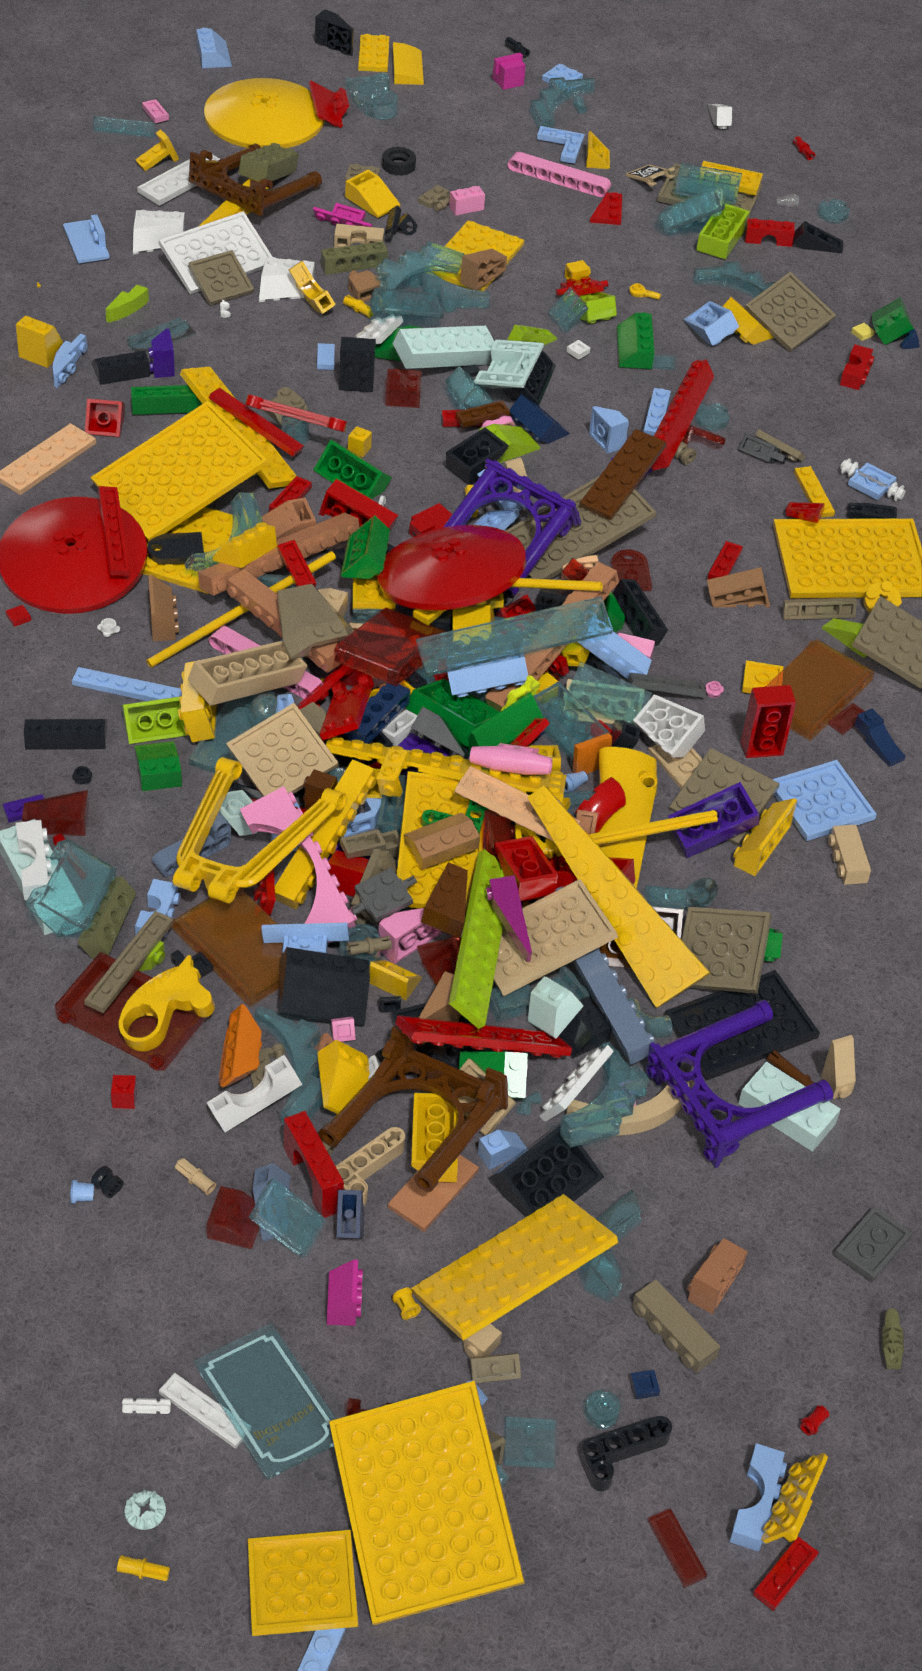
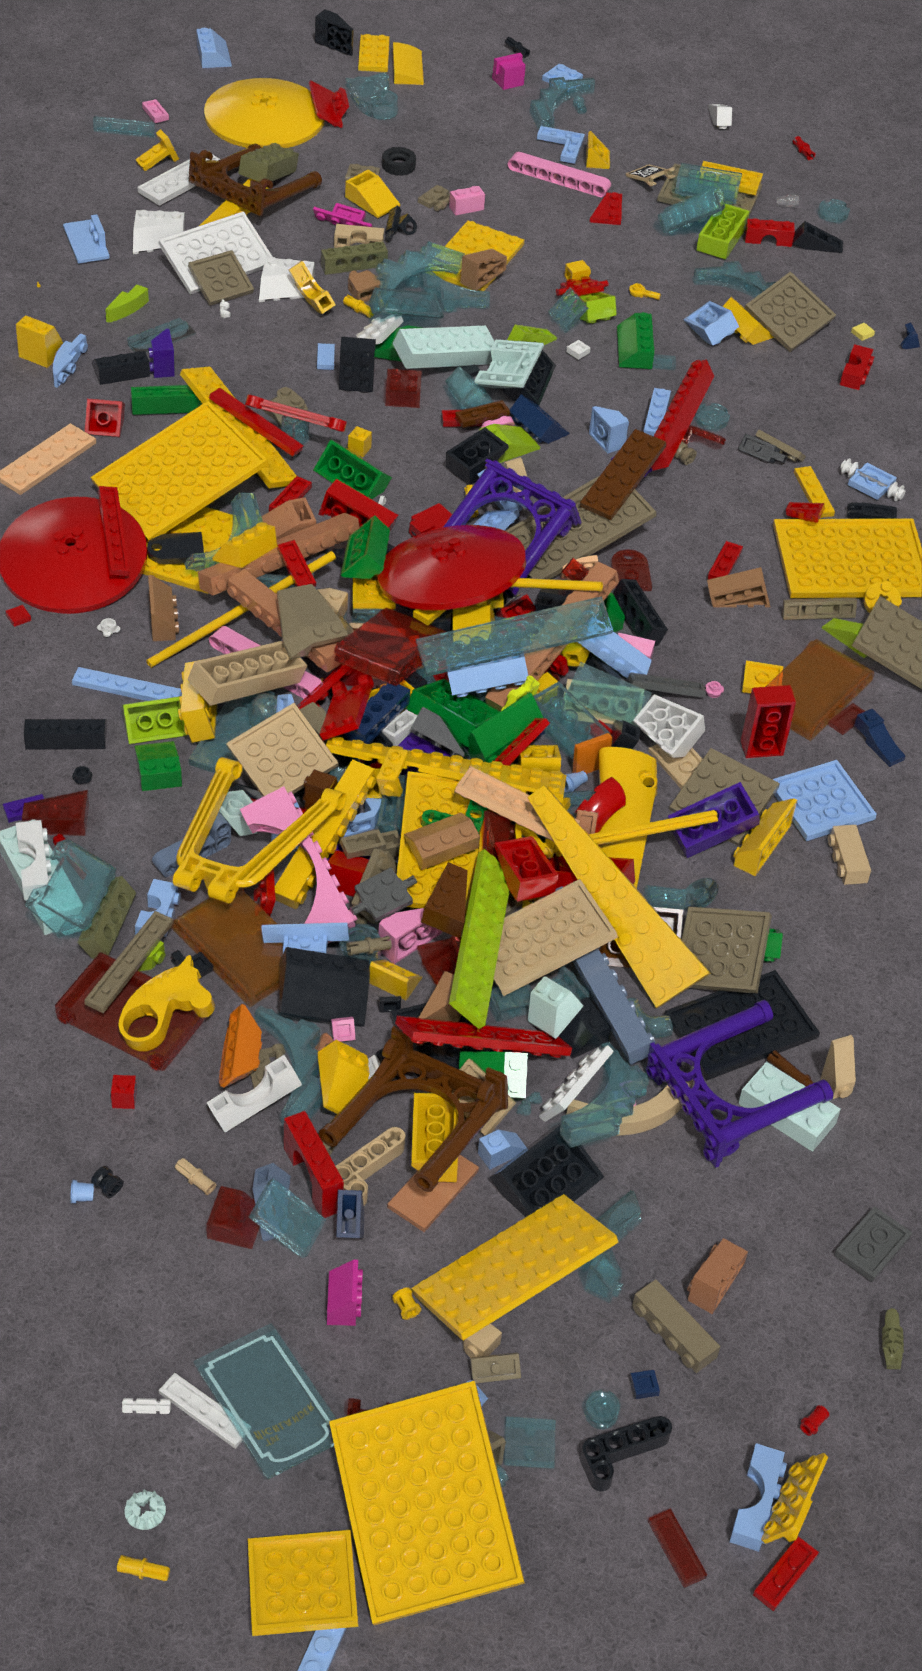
(507, 906): magenta wedge -> none
(511, 759): bright pink plate -> none
(892, 321): green slope -> none

